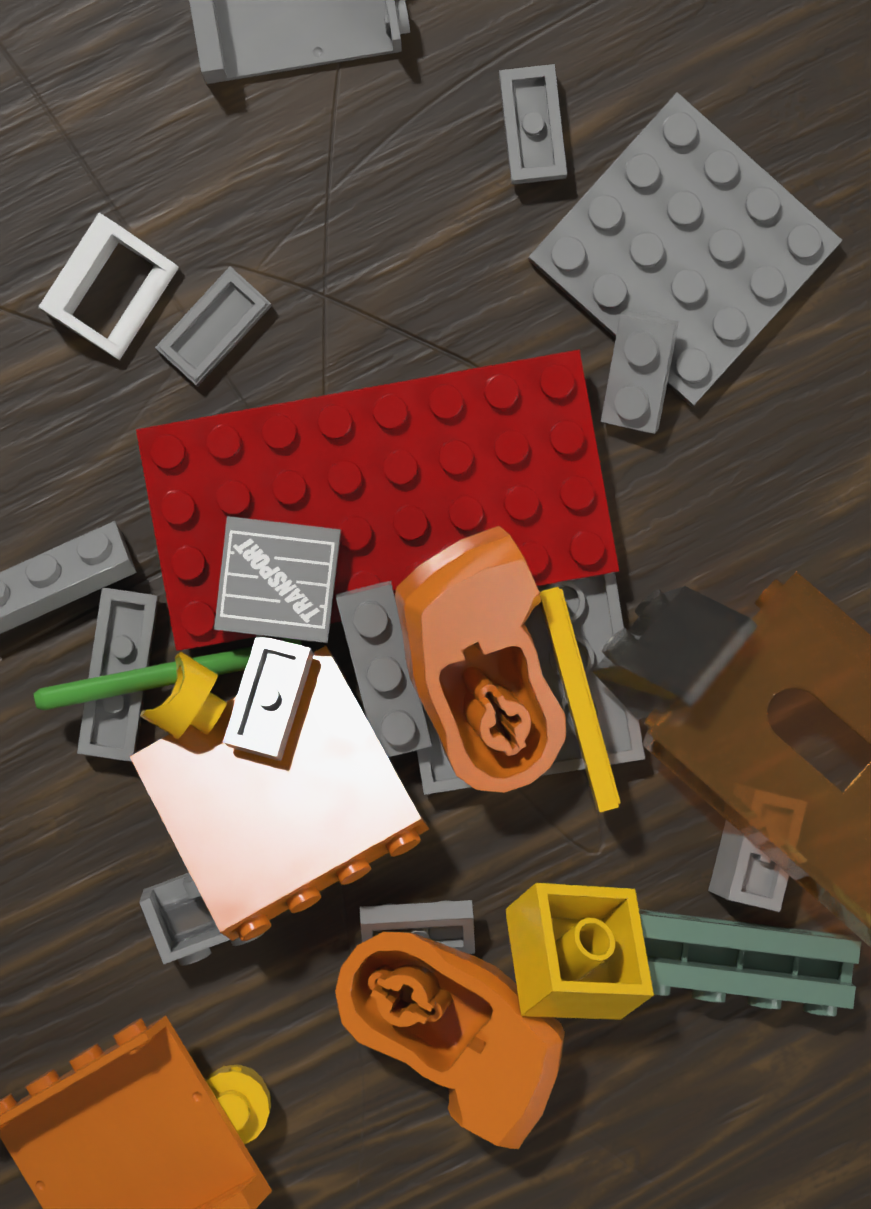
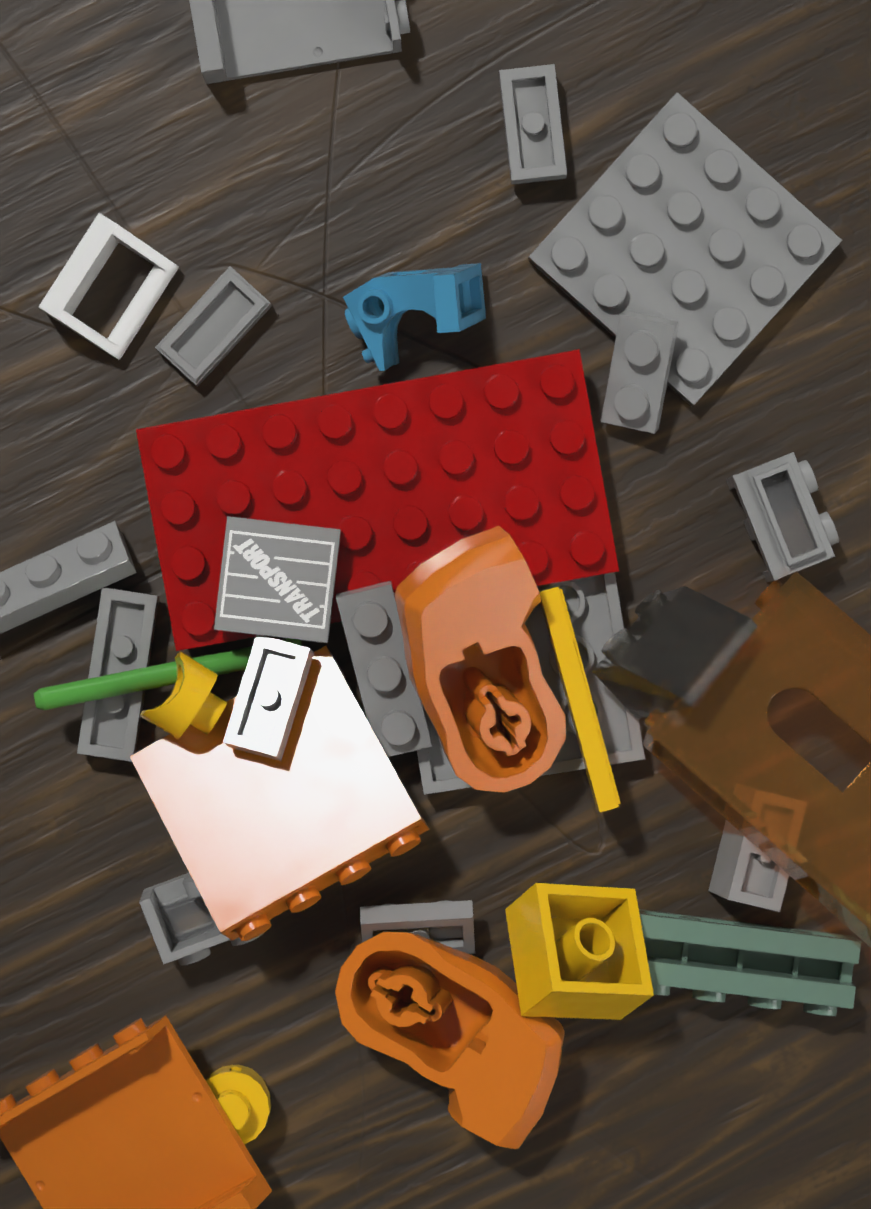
(447, 294): none -> dark azure tile
(784, 515): none -> light grey window

